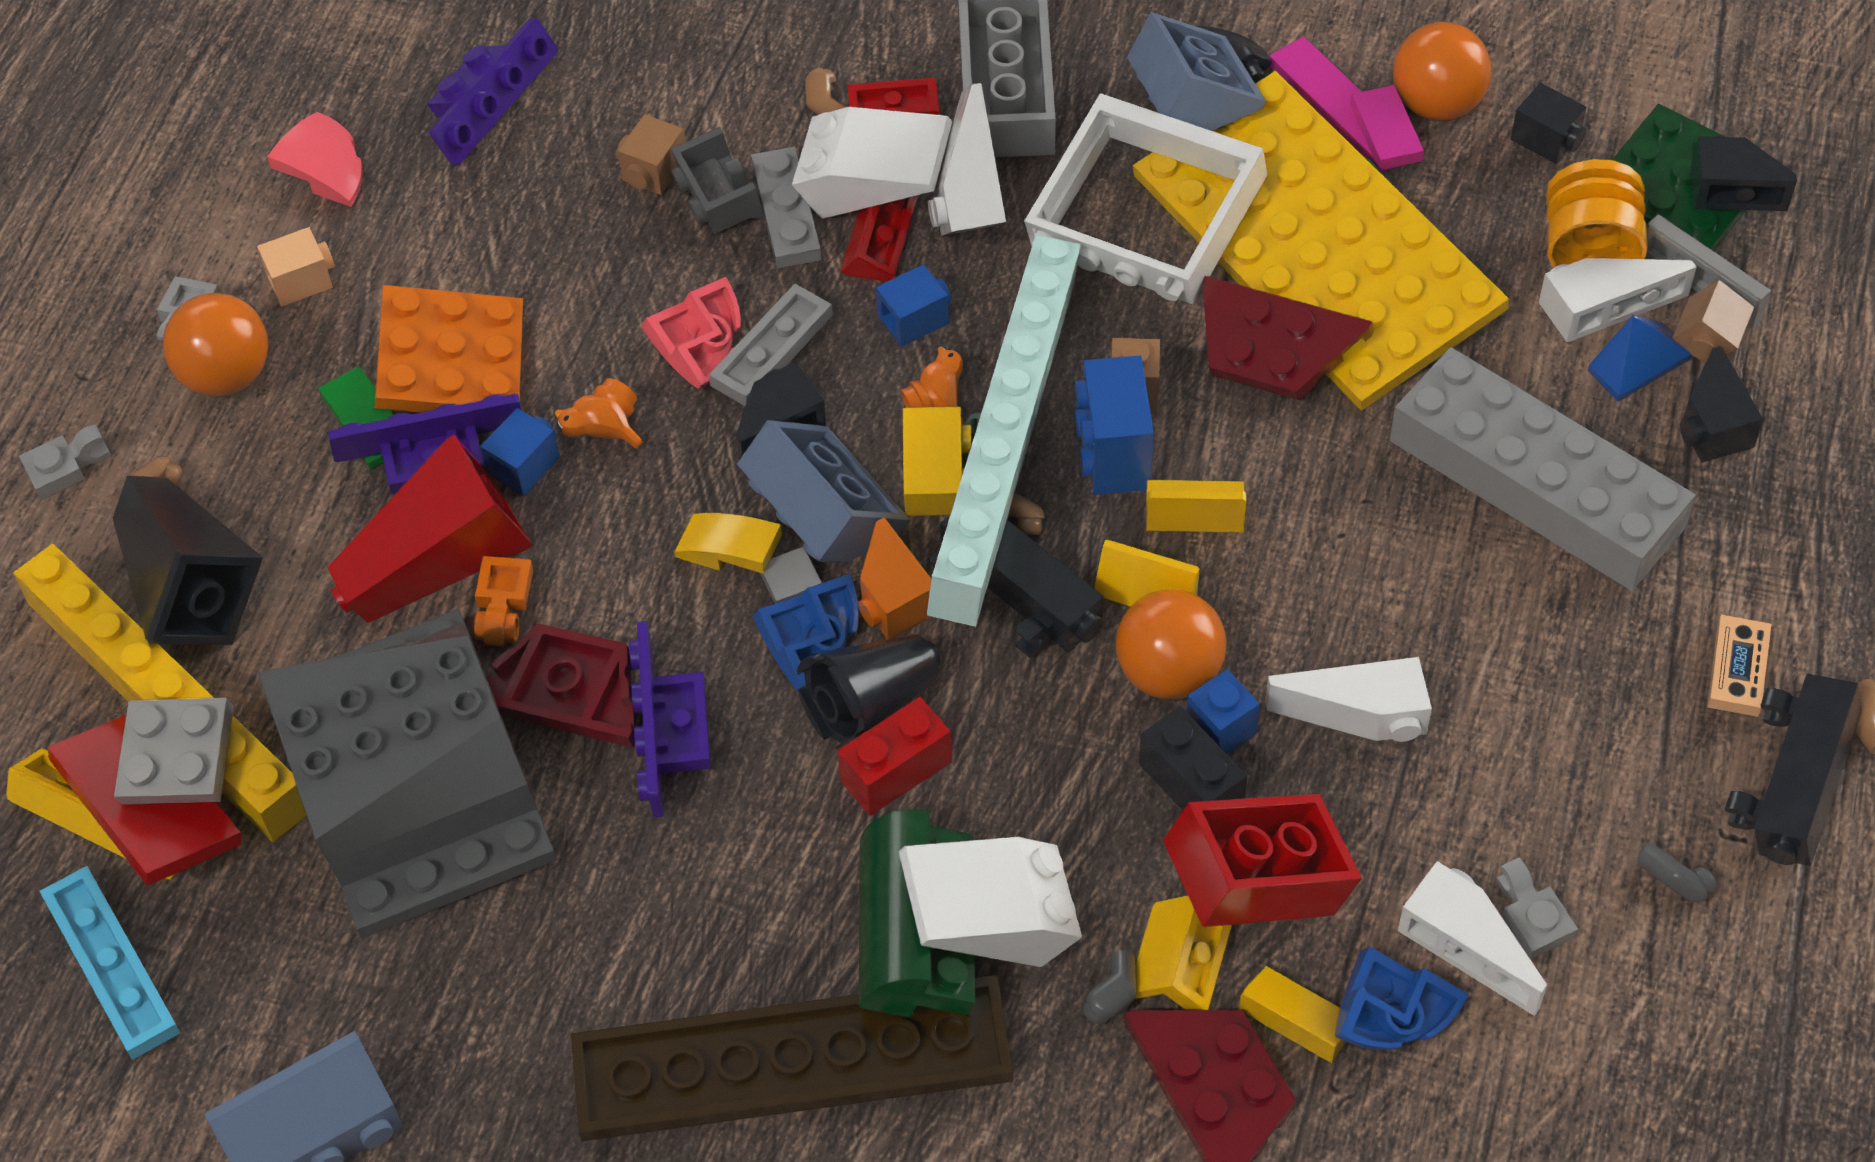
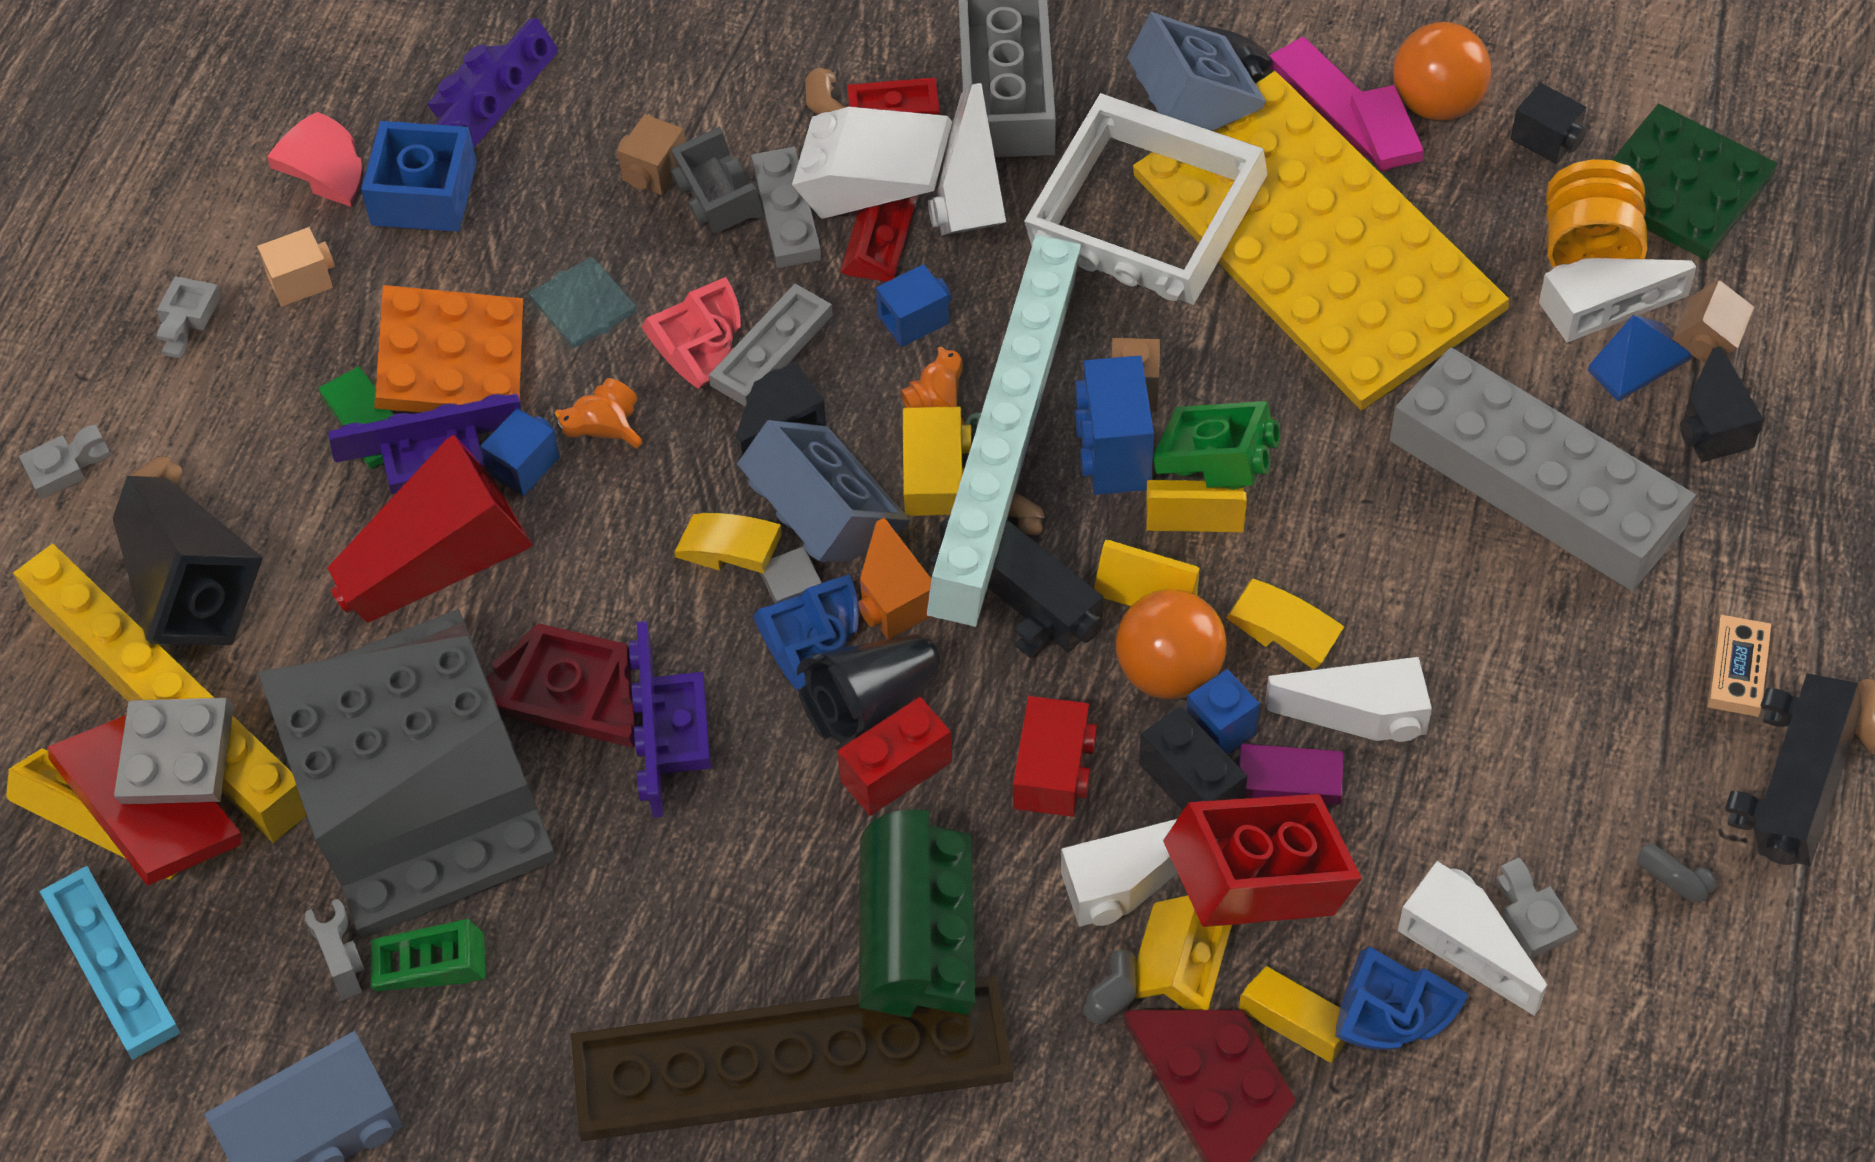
(215, 344): orange piece -> none
(341, 958): none -> light grey plate
(419, 176): none -> blue brick
(455, 938): none -> green slope
(501, 588): orange plate -> none
(582, 302): none -> clear light blue piece
(992, 898): white slope -> none
(1052, 756): none -> red brick
(1116, 873): none -> white slope
(1220, 440): none -> green plate
(1274, 339): dark red wing -> none
(1281, 617): none -> yellow slope
(1292, 771): none -> magenta tile
(1671, 243): light grey tile -> none
(1739, 176): black slope -> none

